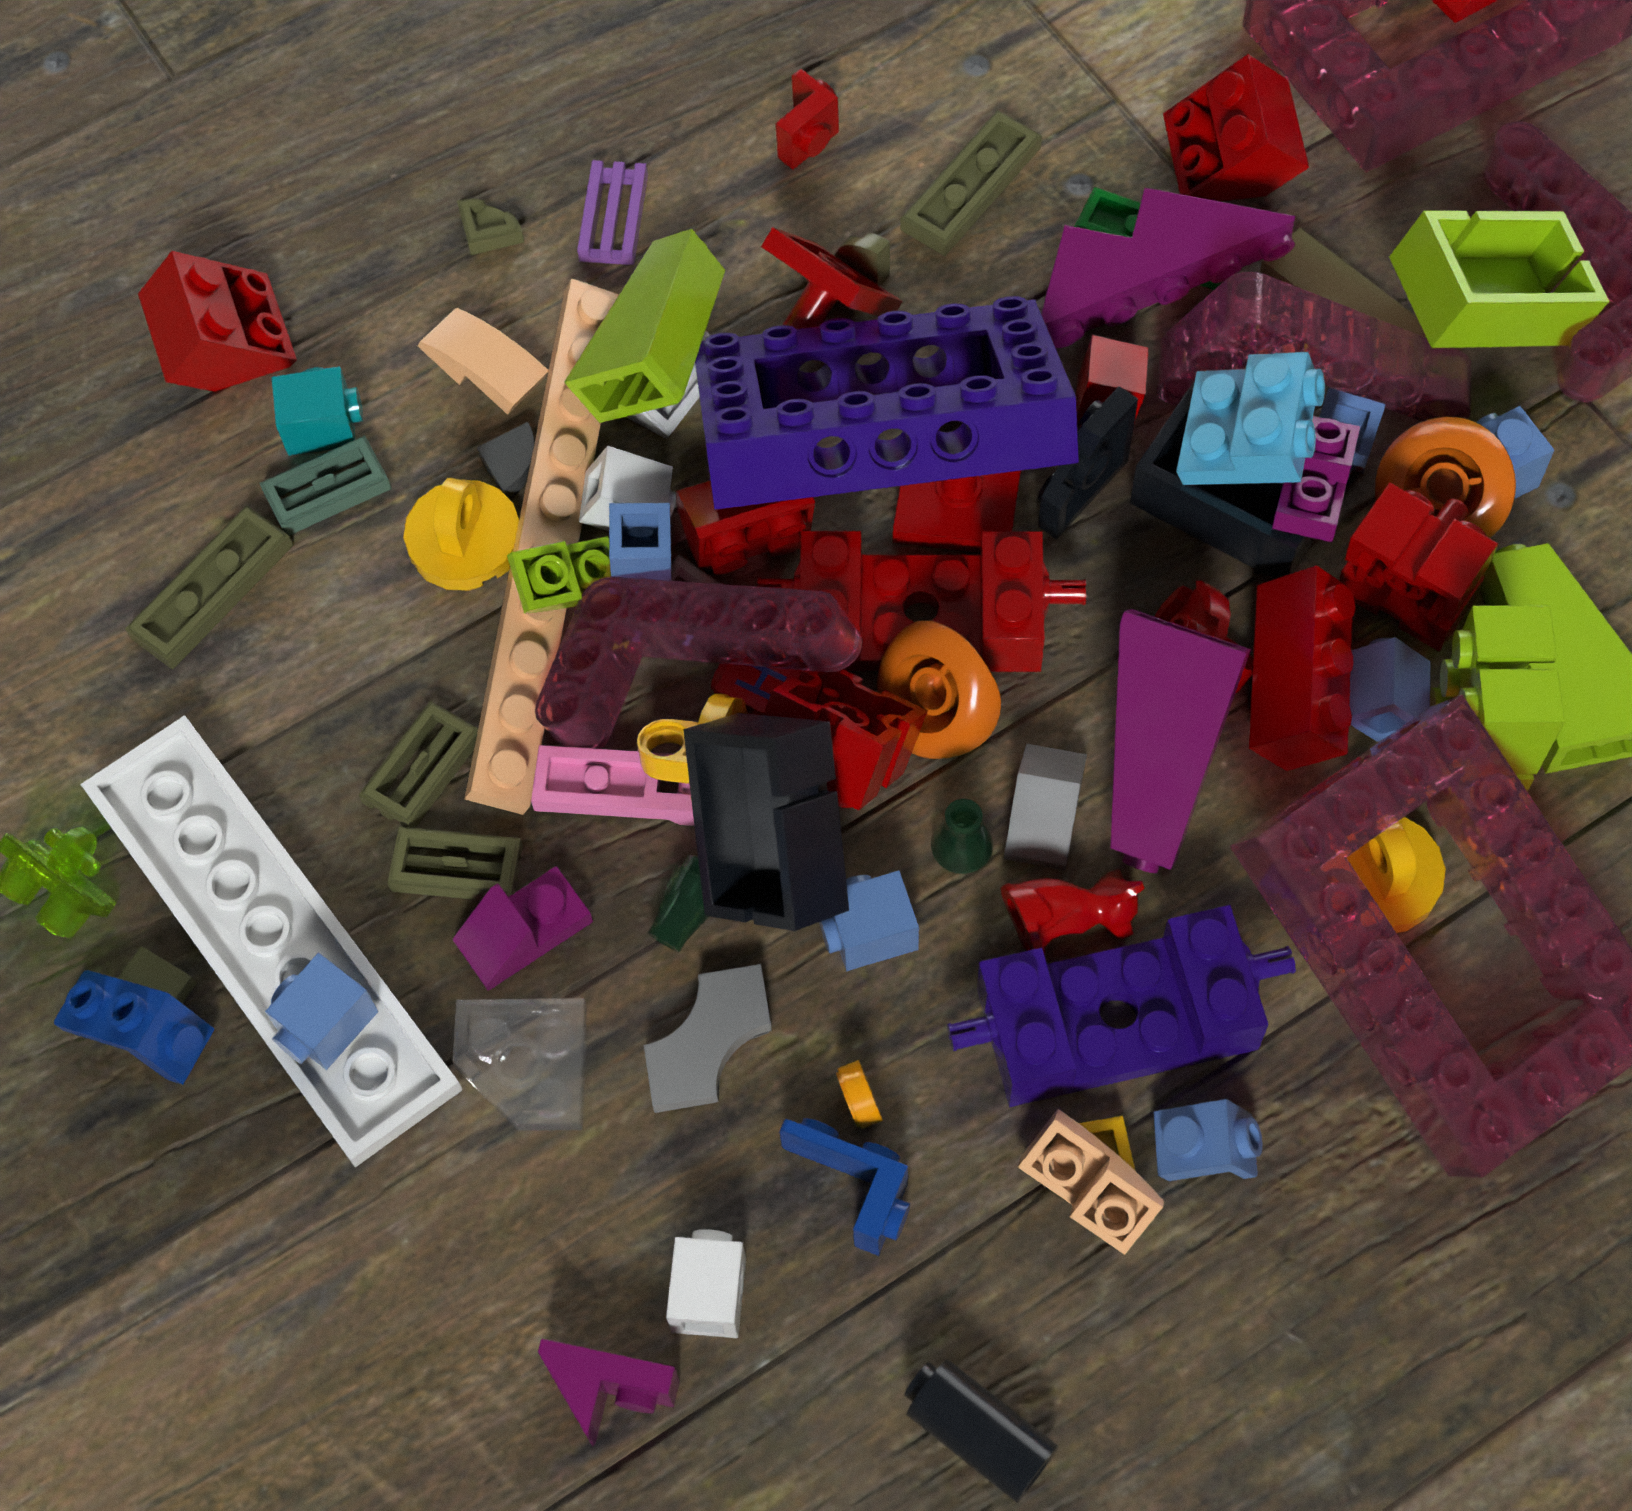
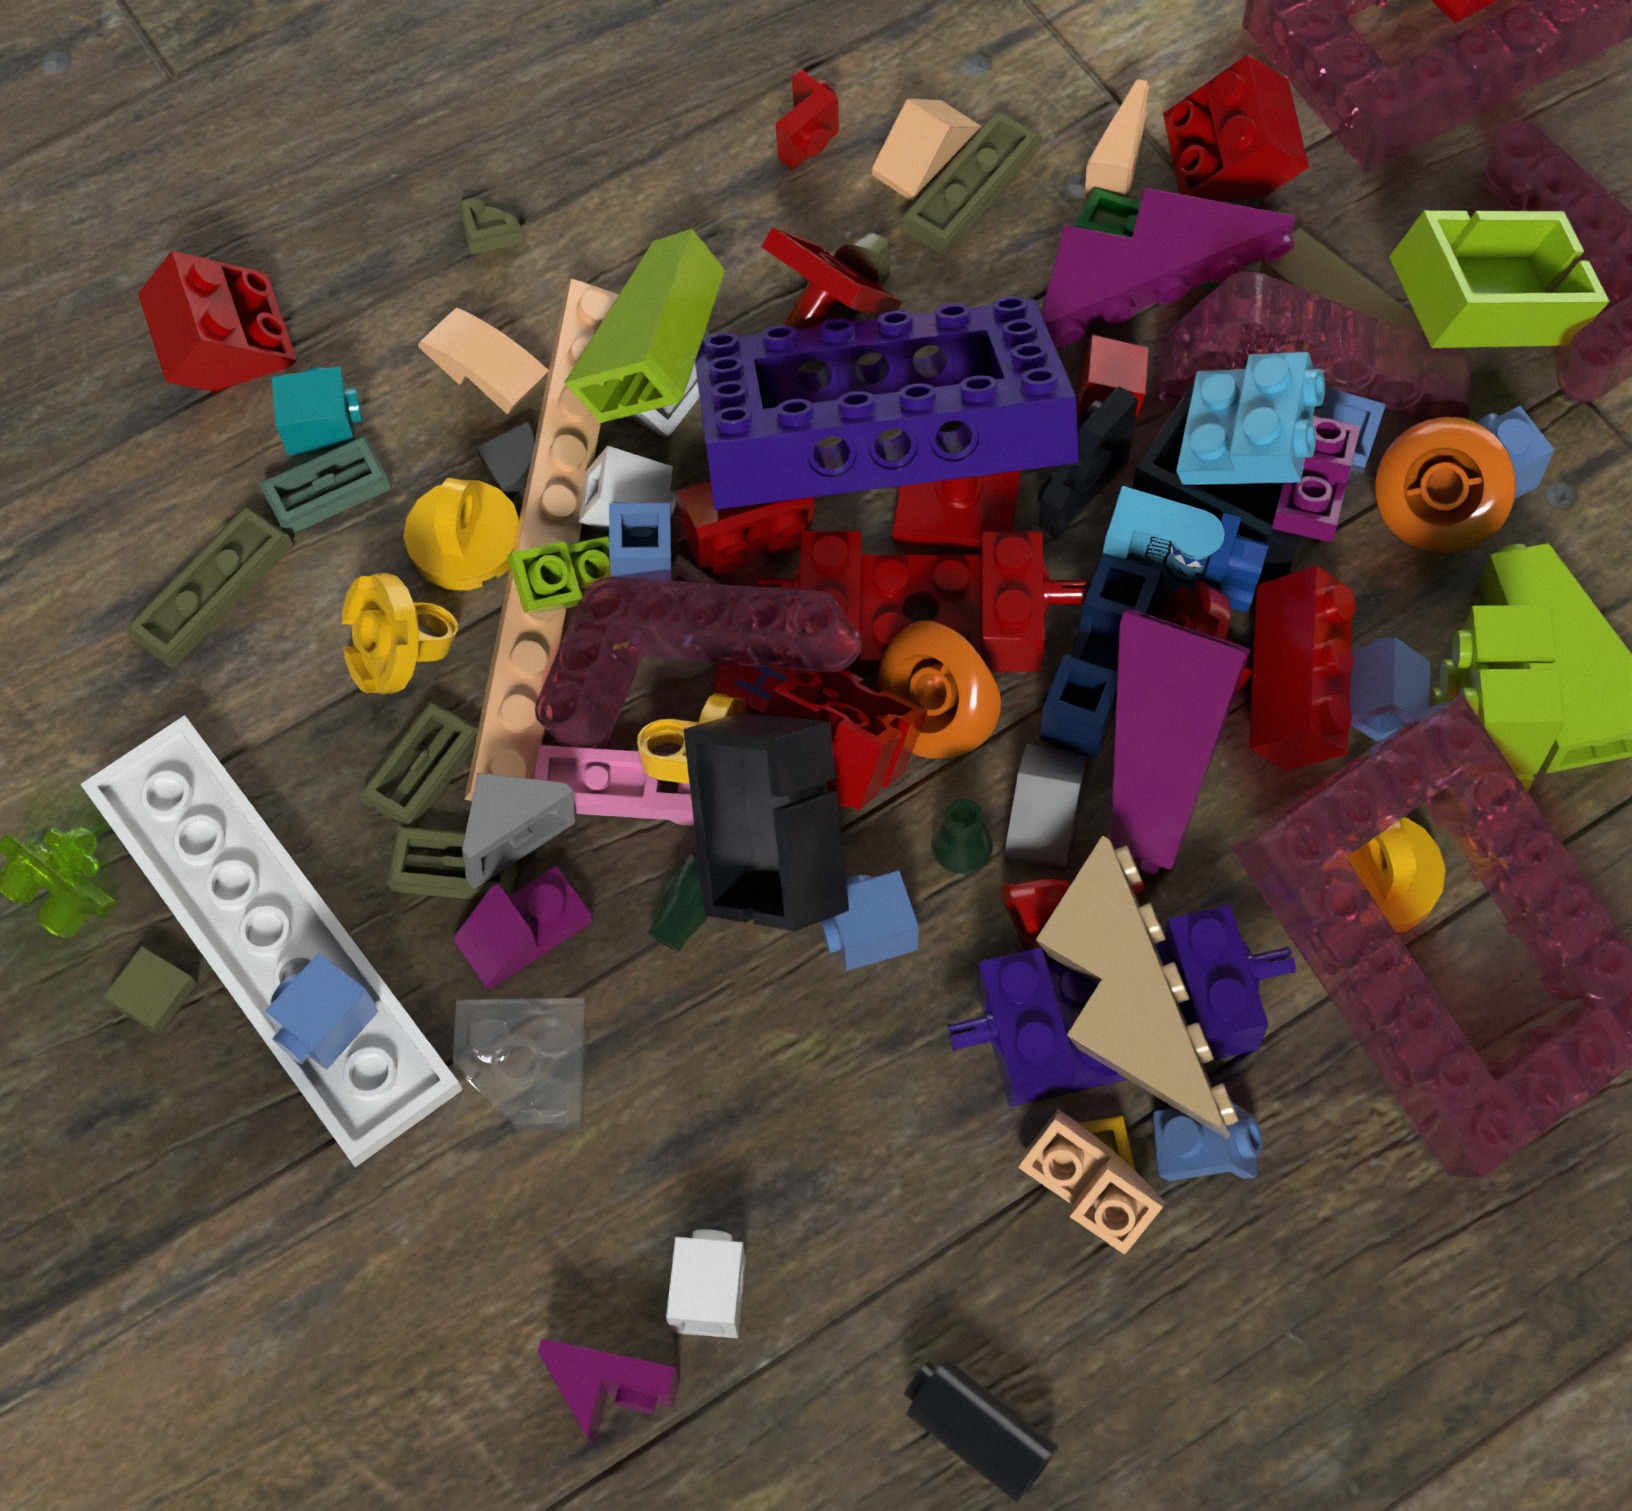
(137, 1020): blue bracket -> none
(388, 633): none -> yellow tile
(510, 821): none -> light grey slope
(616, 178): medium lavender tile -> none
(689, 1062): light grey tile -> none
(858, 1095): light orange tile -> none
(883, 1208): blue bracket -> none
(922, 145): none -> light nougat slope
(1086, 682): none -> dark blue arch
(1116, 155): none -> light nougat slope
(1134, 1011): none -> tan slope
(1185, 546): none -> medium azure hips
(1417, 563): red brick -> none

